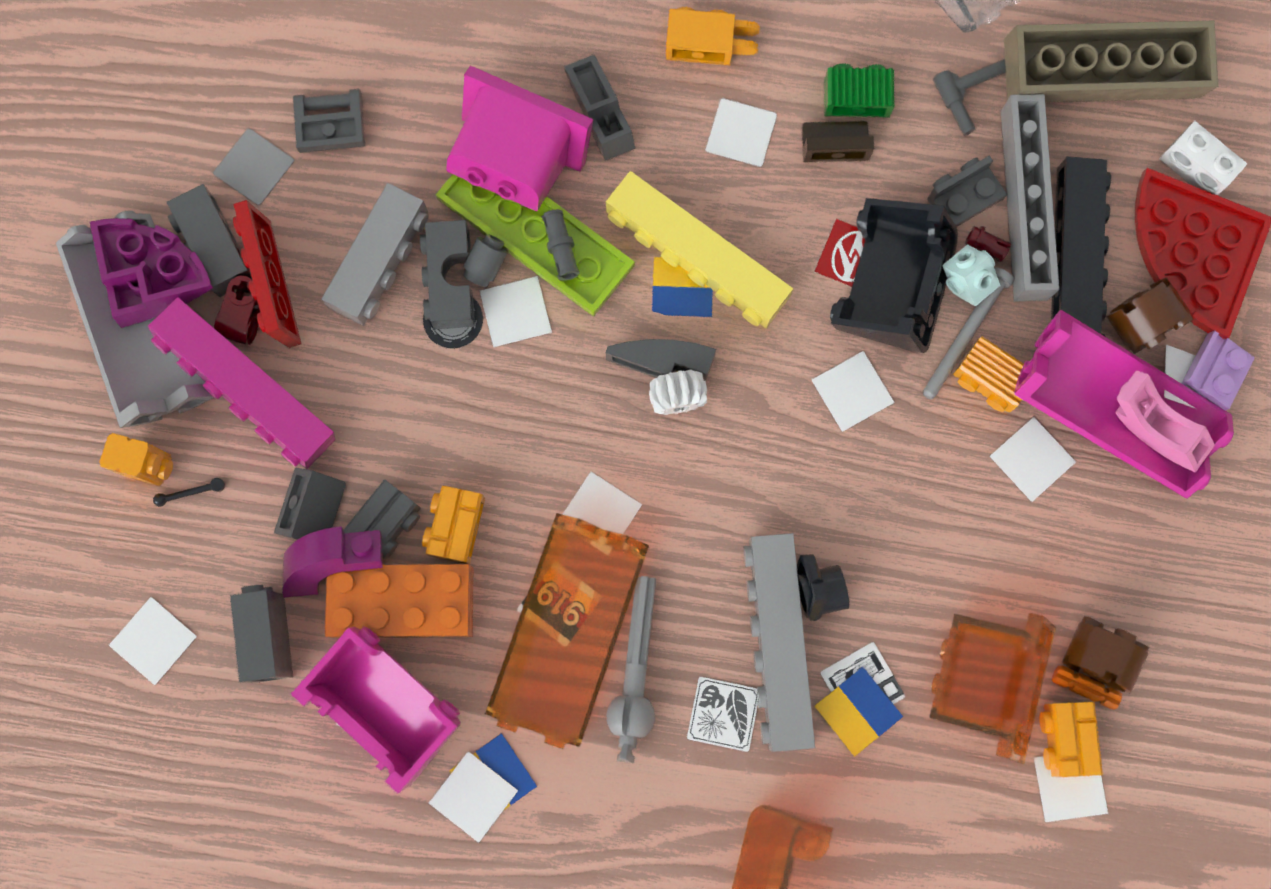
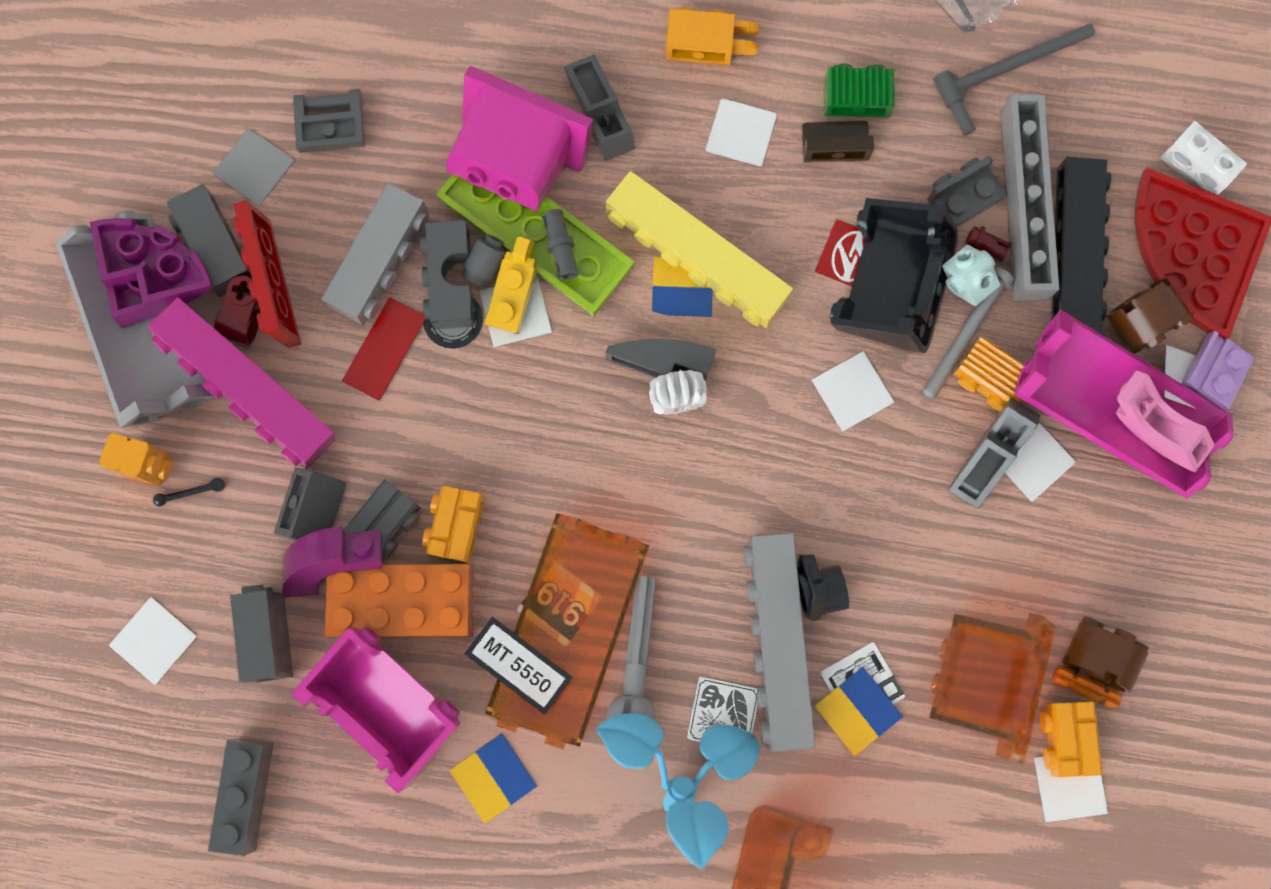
(240, 797): none -> dark grey brick
(384, 348): none -> red sticker
(473, 796): white sticker -> none
(513, 288): none -> yellow hinge
(518, 665): none -> sticker
(603, 505): white sticker -> none
(694, 827): none -> medium azure plant
(995, 452): none -> dark grey slope
(1112, 61): dark tan brick -> none

